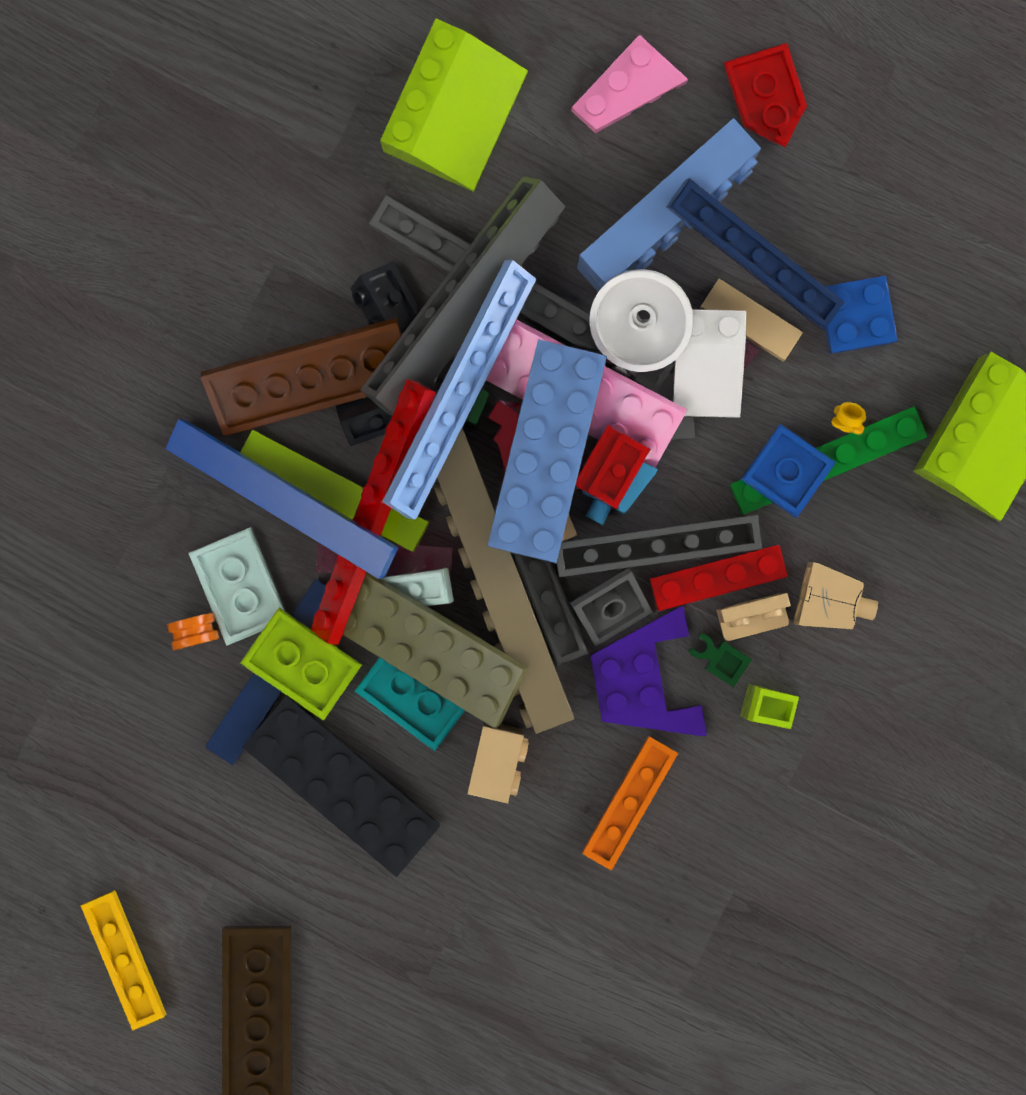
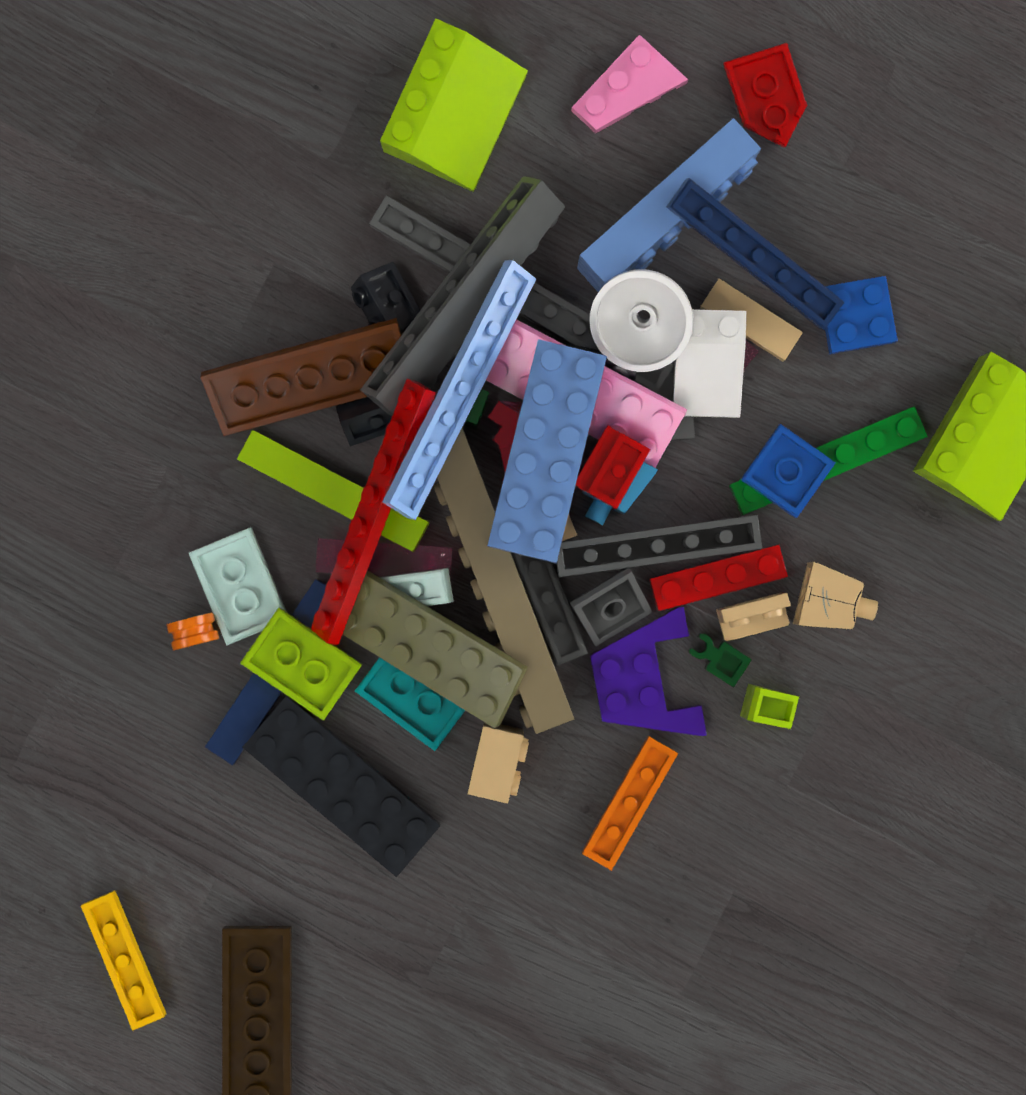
(282, 499): blue tile -> none
(849, 418): yellow plate -> none

